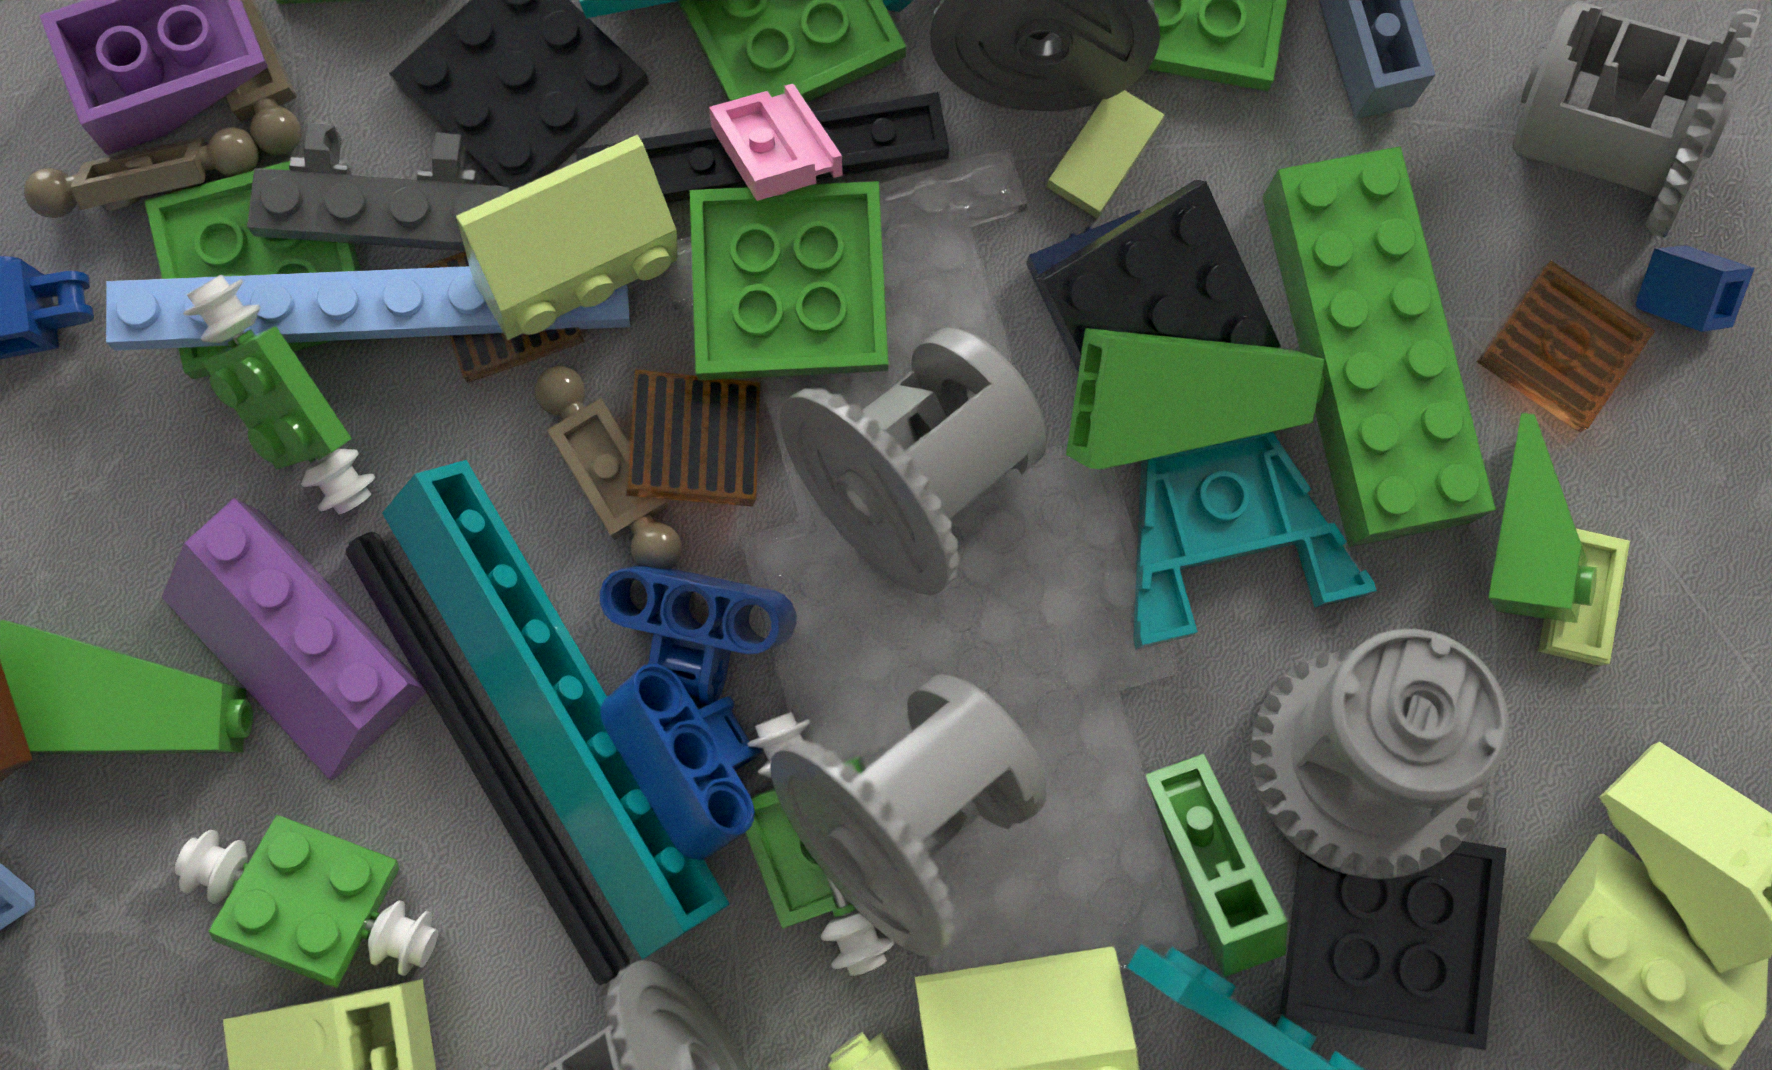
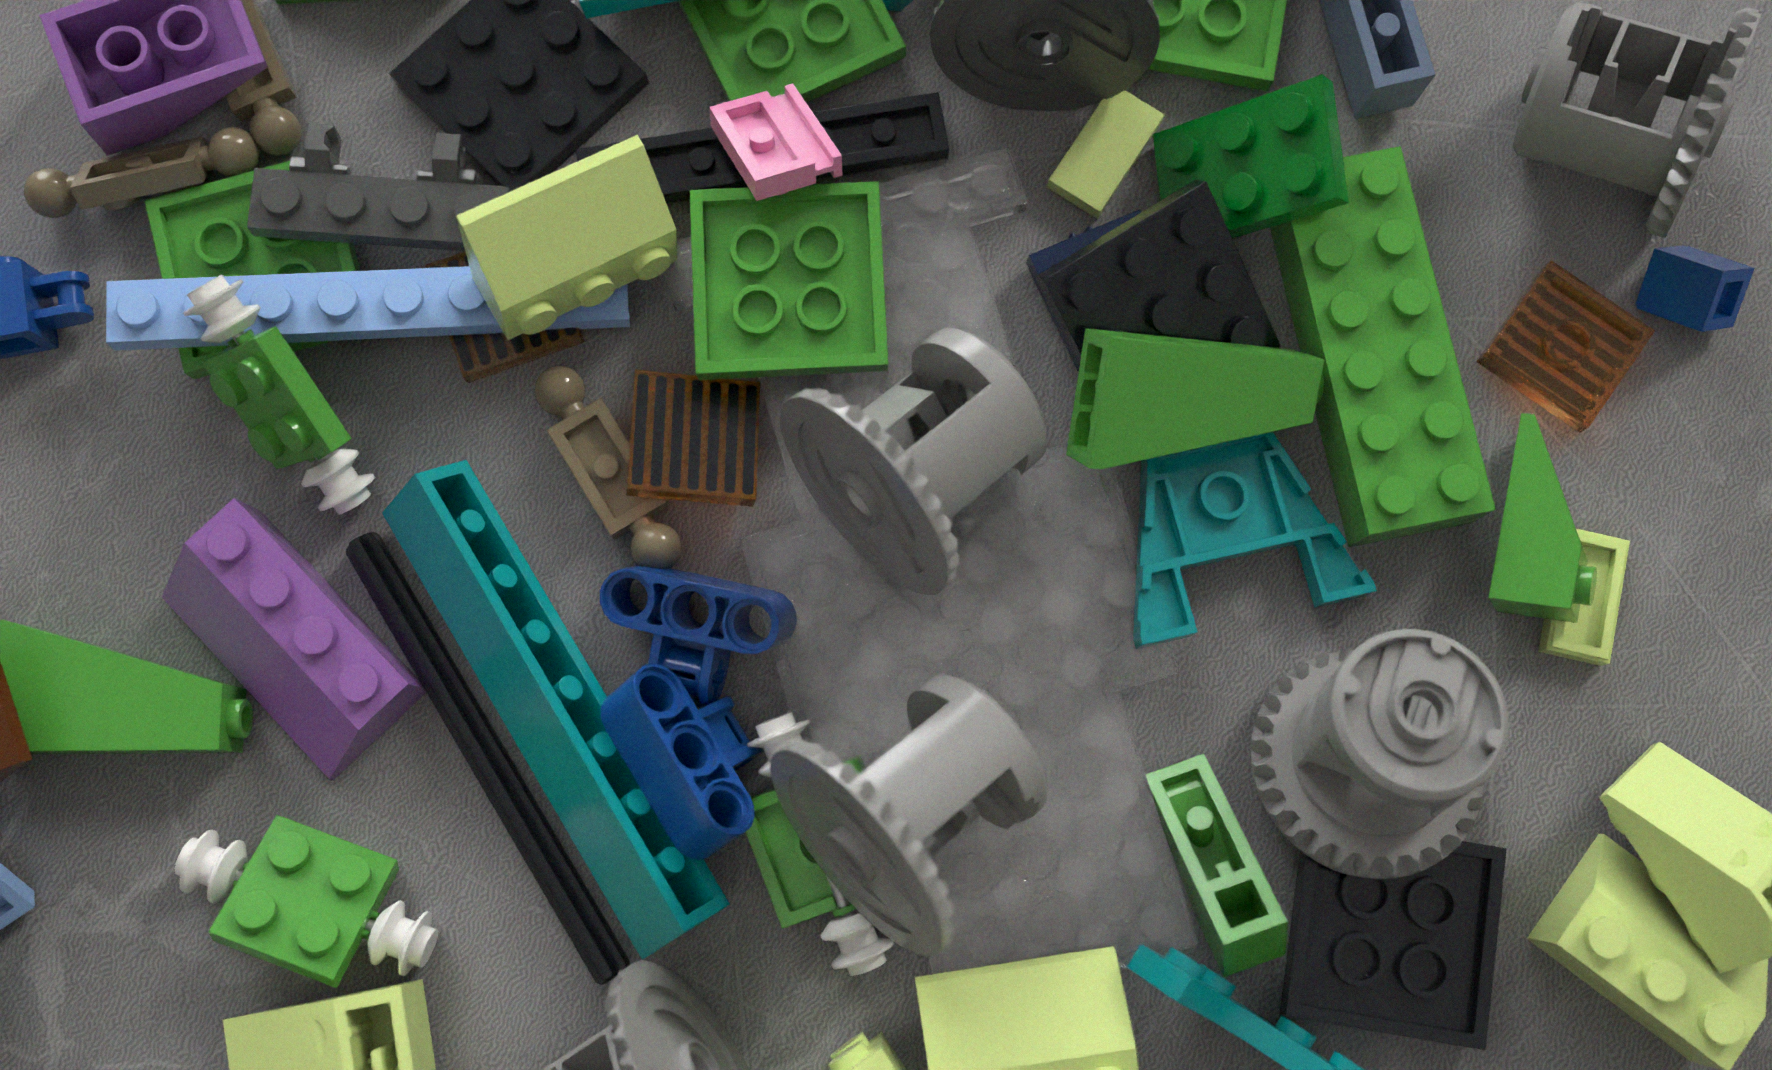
(1261, 157): none -> green plate

